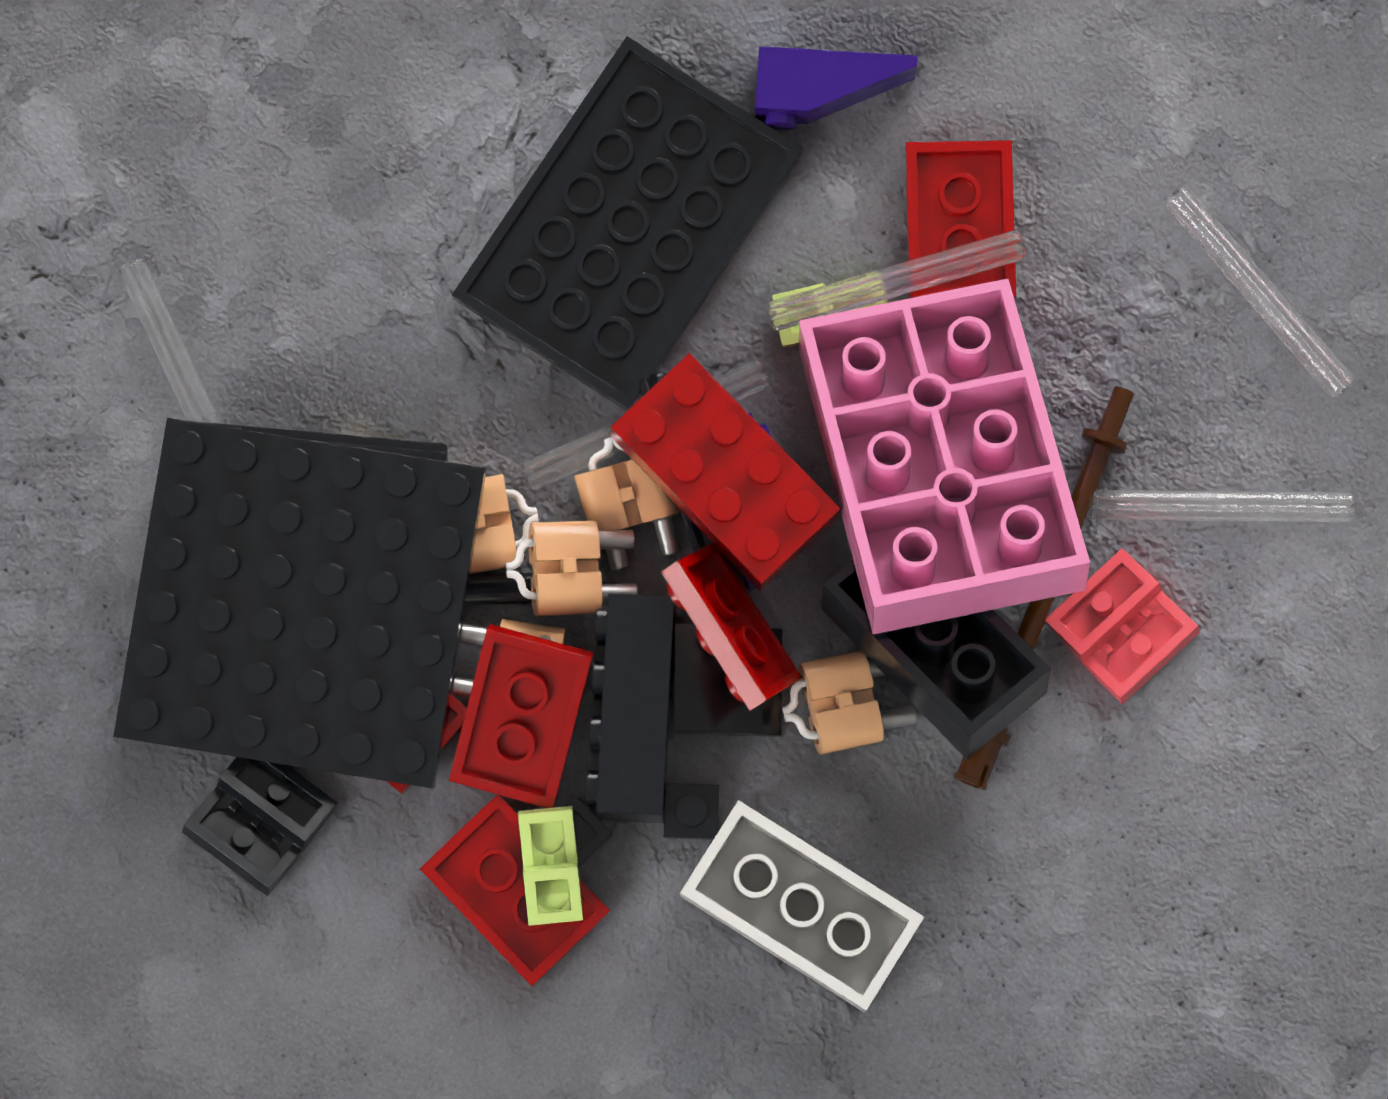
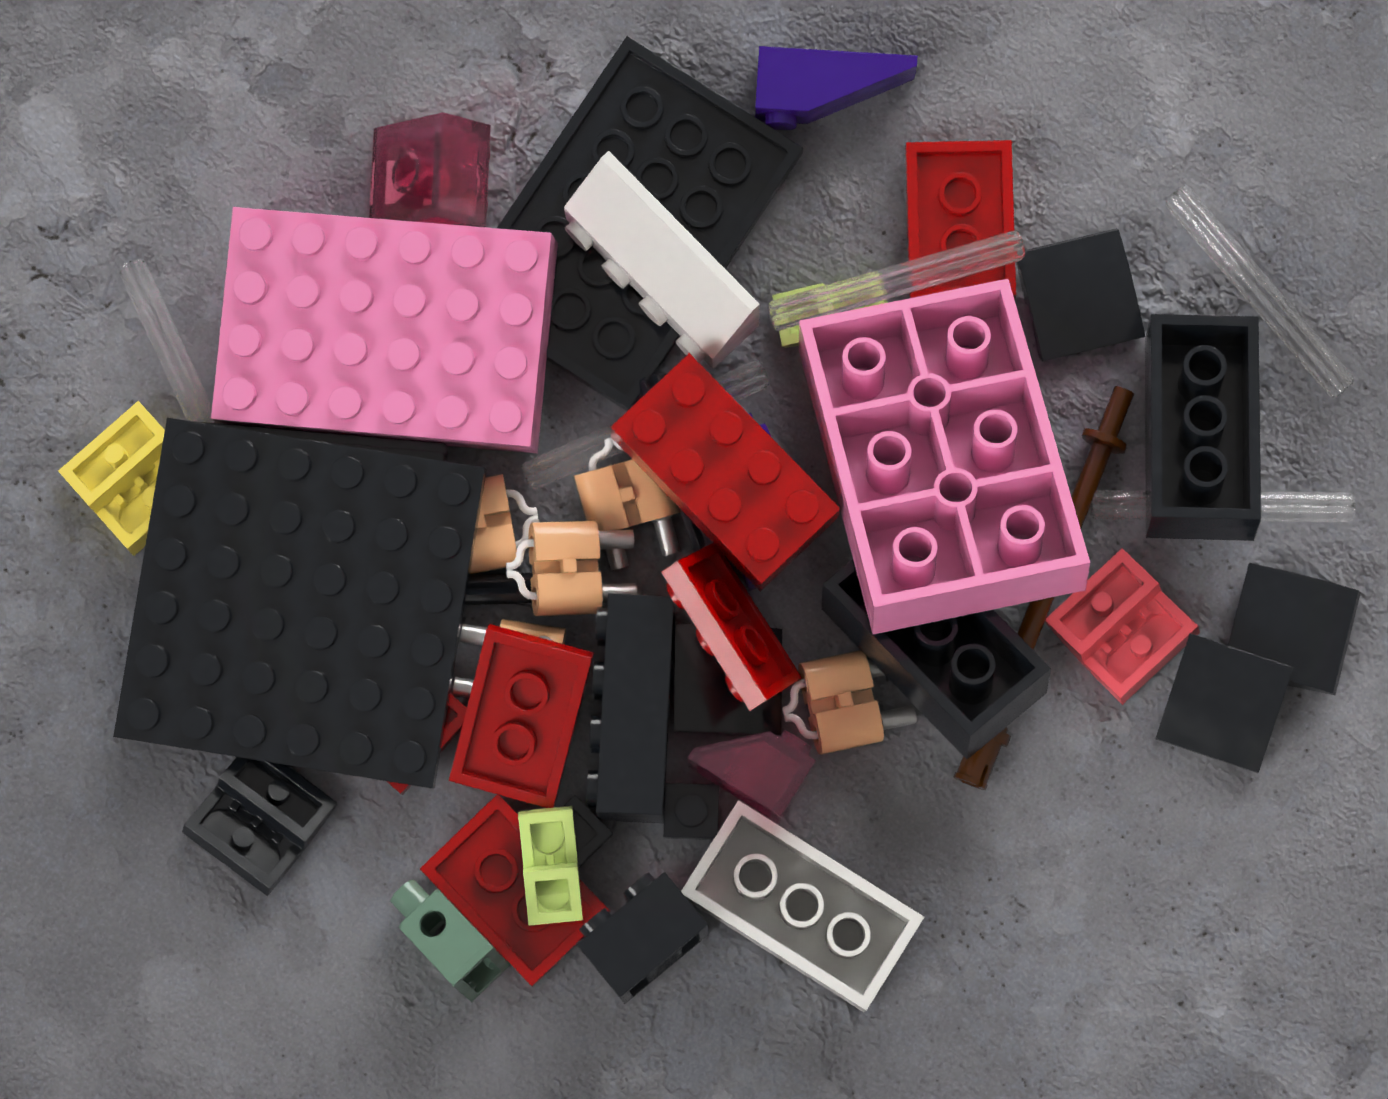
(120, 474): none -> light yellow slope
(385, 329): none -> bright pink brick
(431, 171): none -> clear pink slope
(458, 950): none -> sand green torso
(642, 936): none -> black brick
(661, 262): none -> white slope
(757, 769): none -> clear pink slope
(1080, 295): none -> black slope
(1202, 427): none -> black brick
(1224, 703): none -> black slope
(1296, 624): none -> black slope

